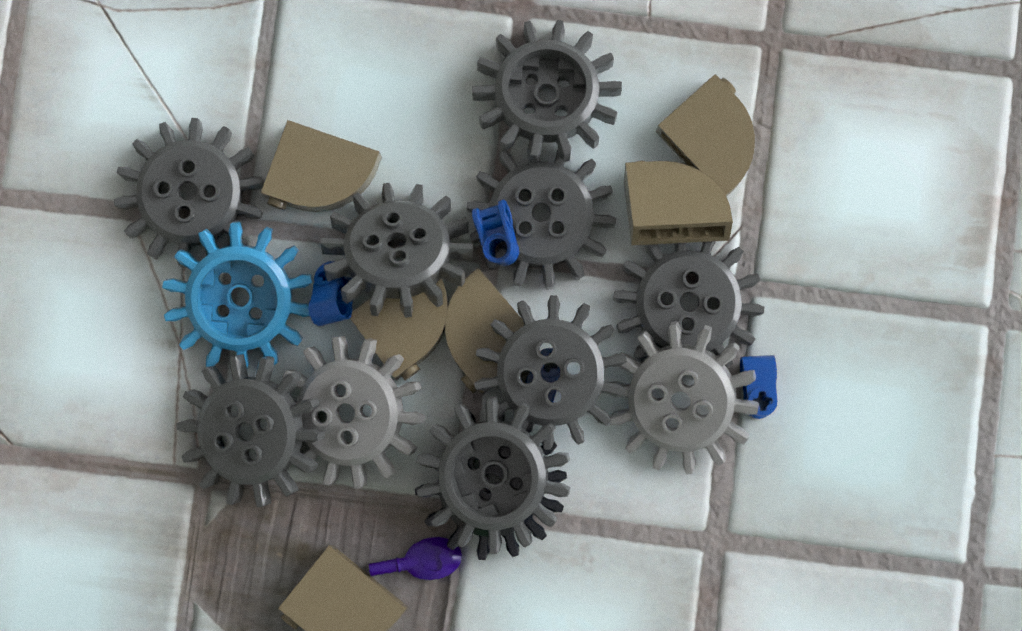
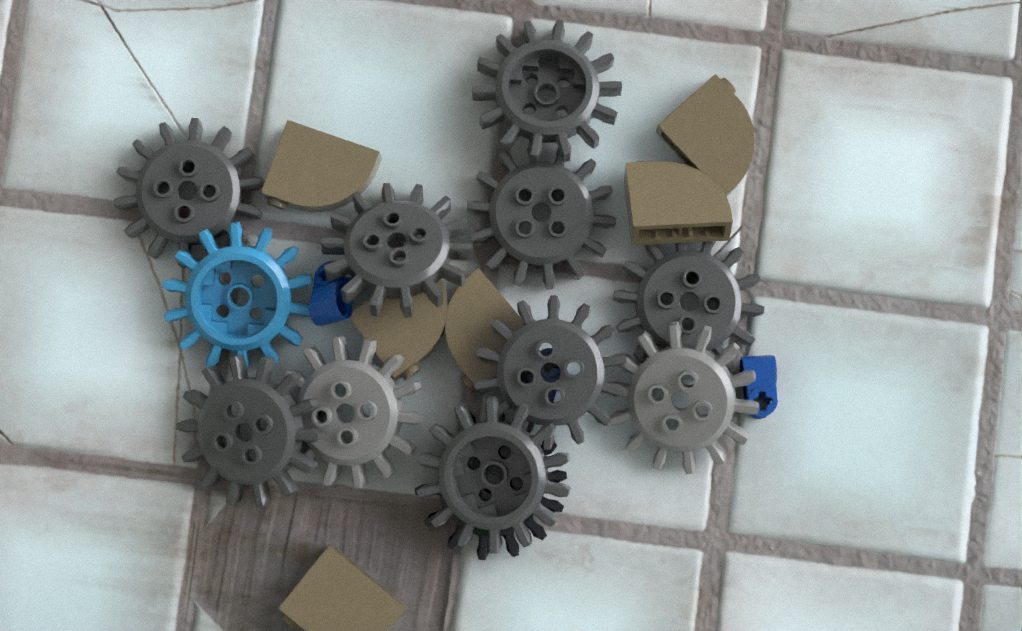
(425, 560): dark purple piece -> none
(493, 227): blue piece -> none

